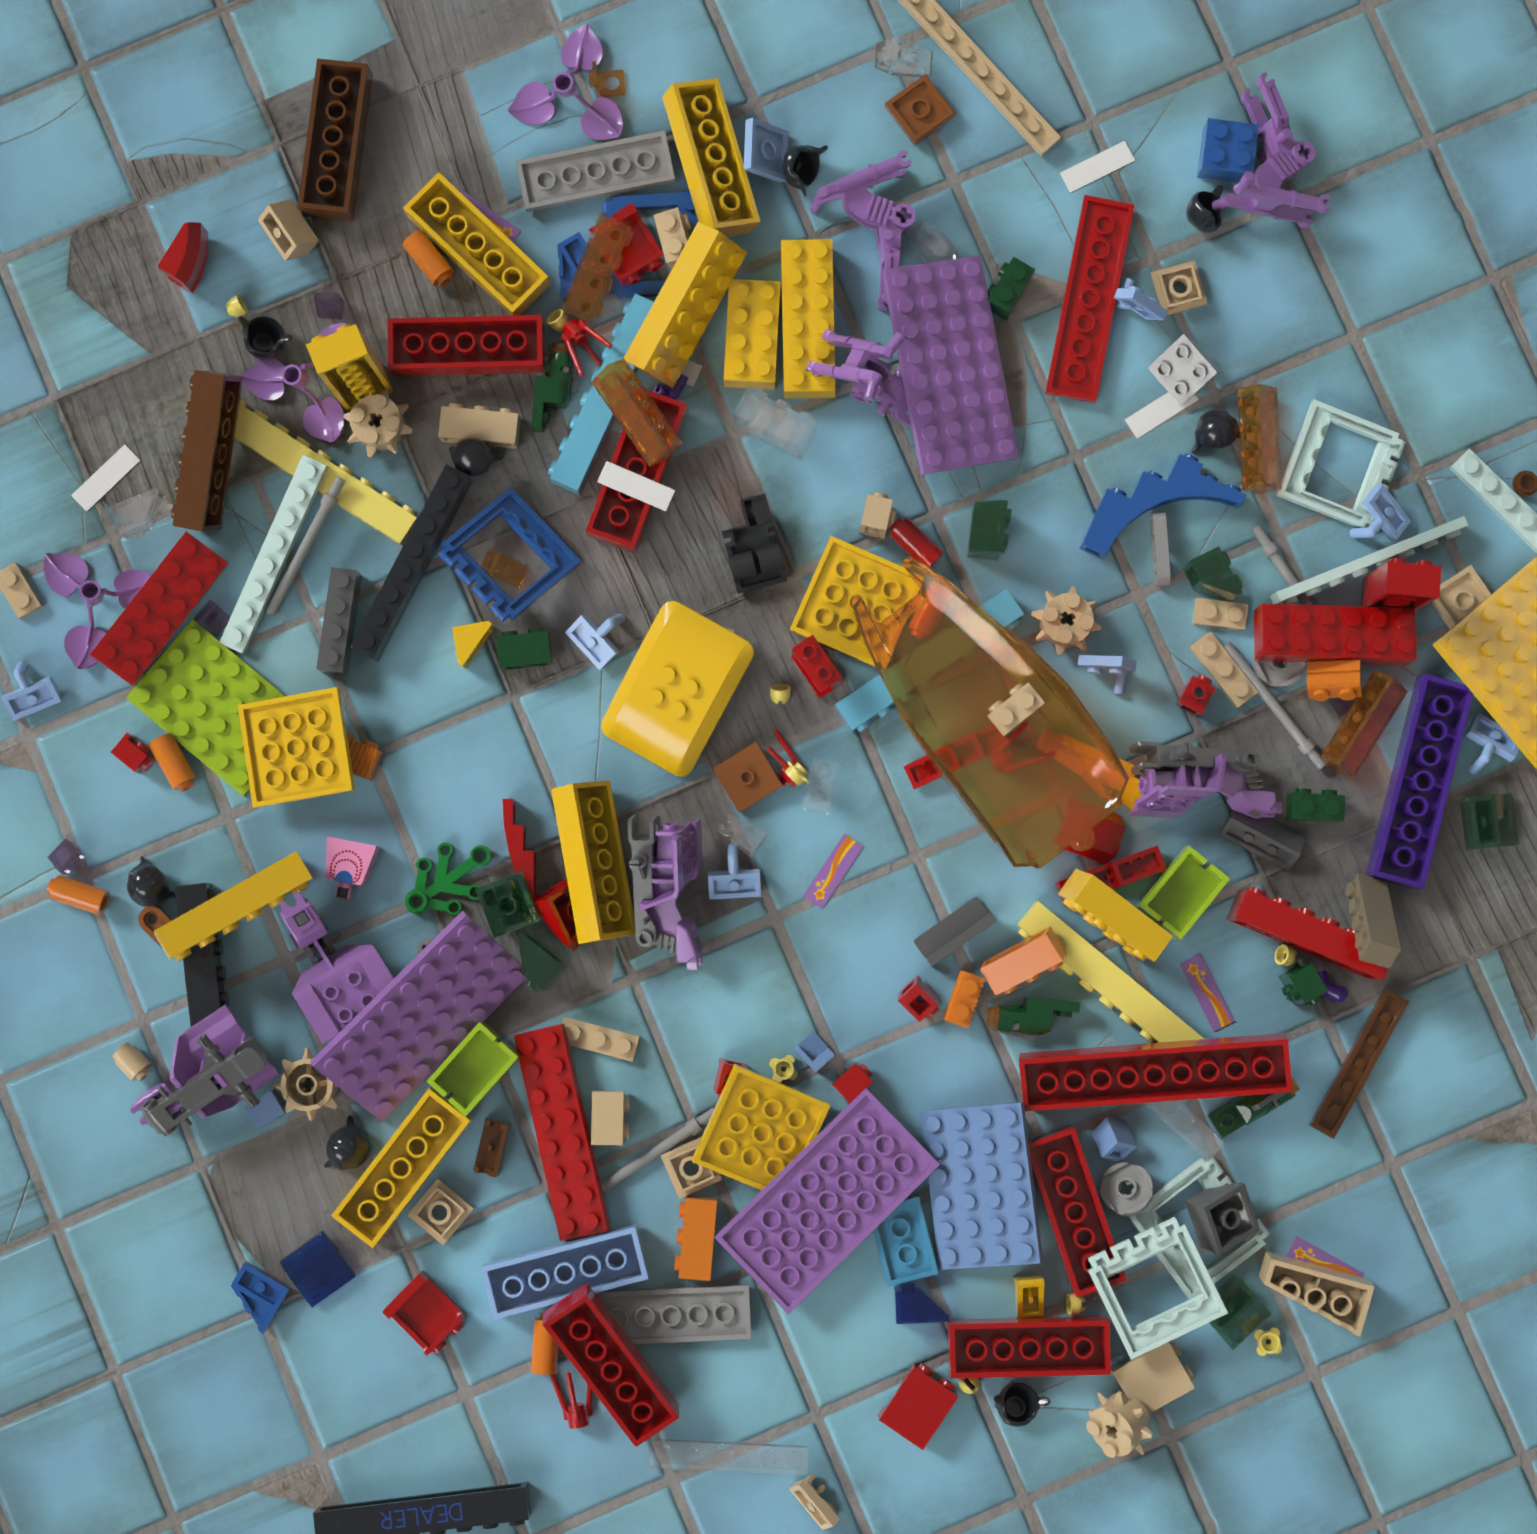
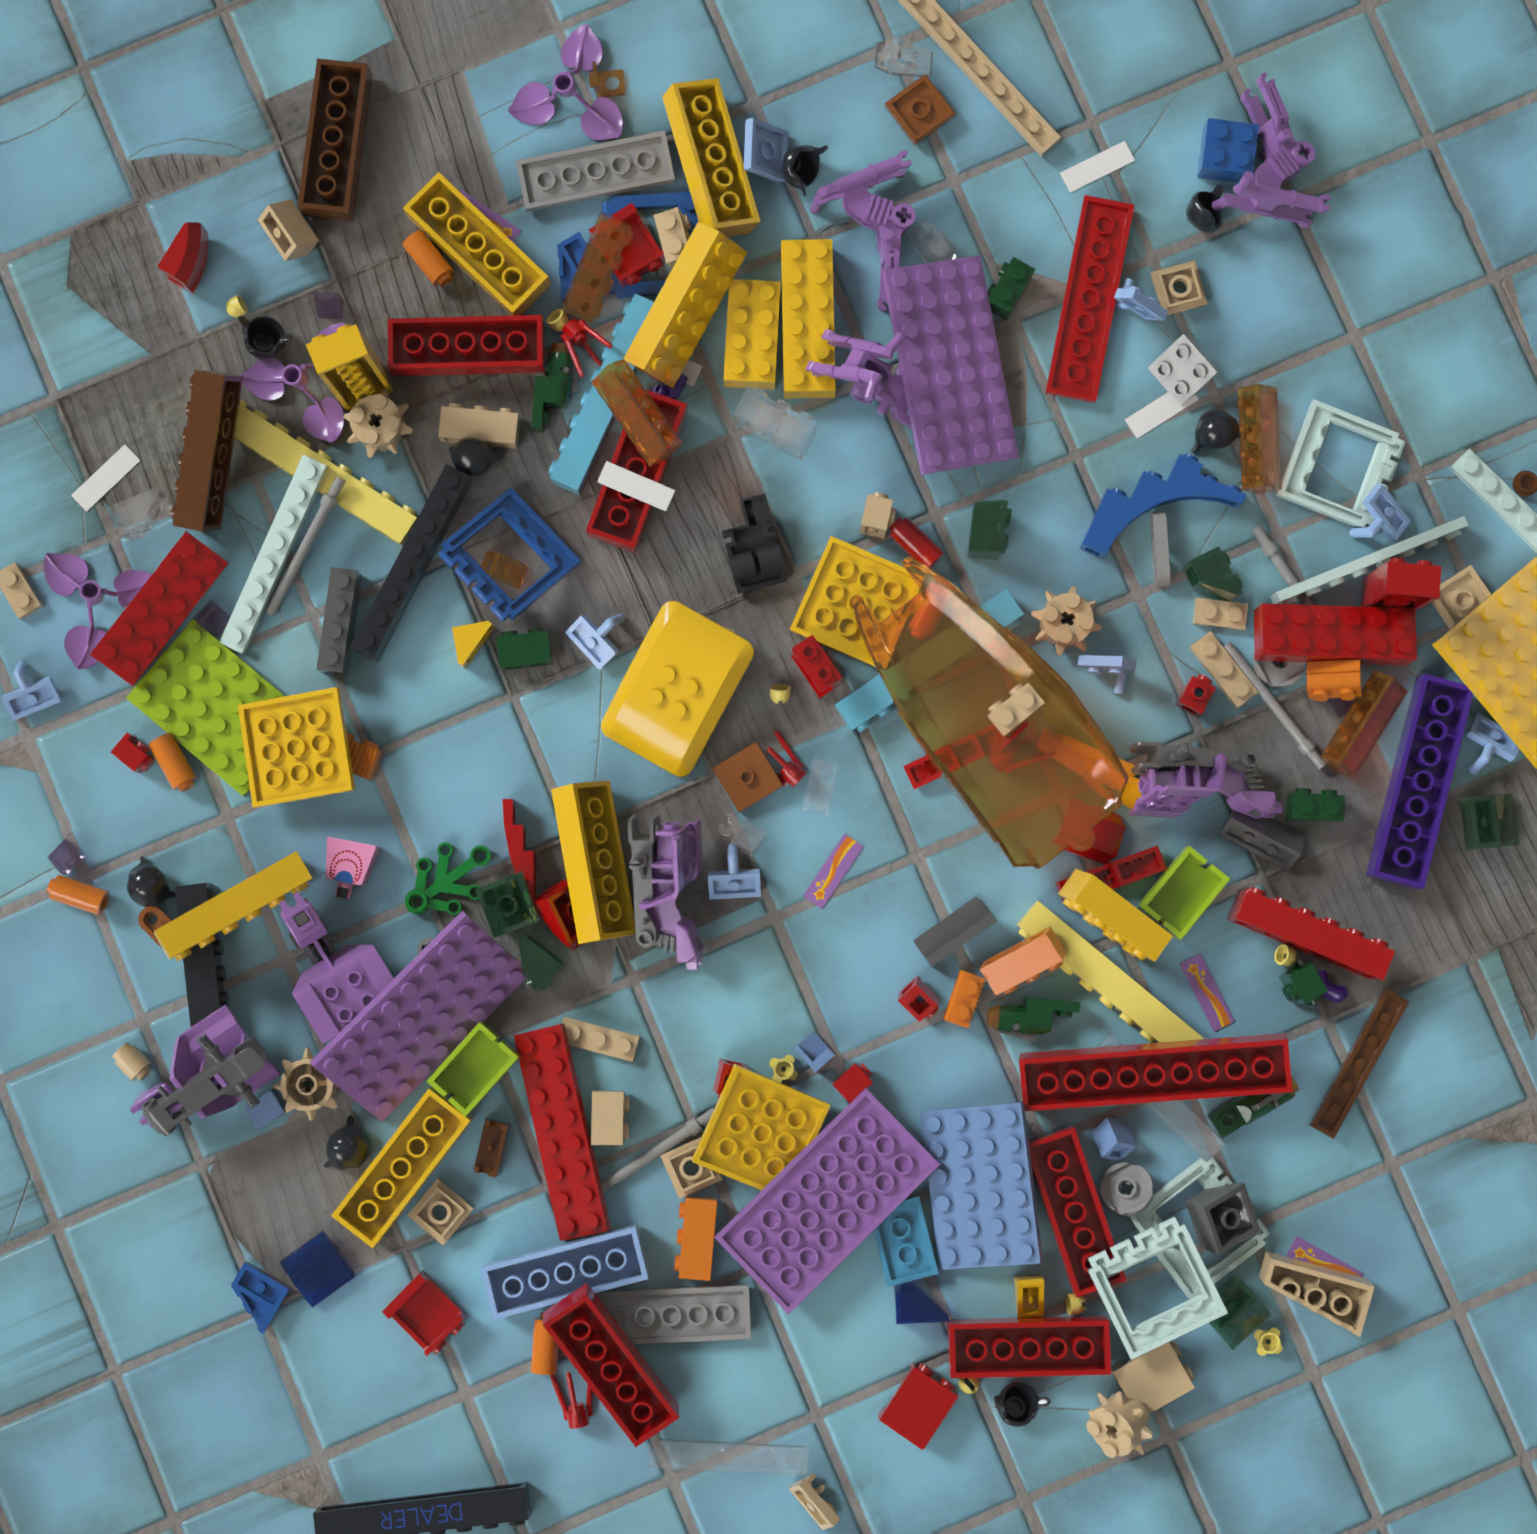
(797, 773): light yellow plate -> none
(1373, 920): dark tan brick -> none

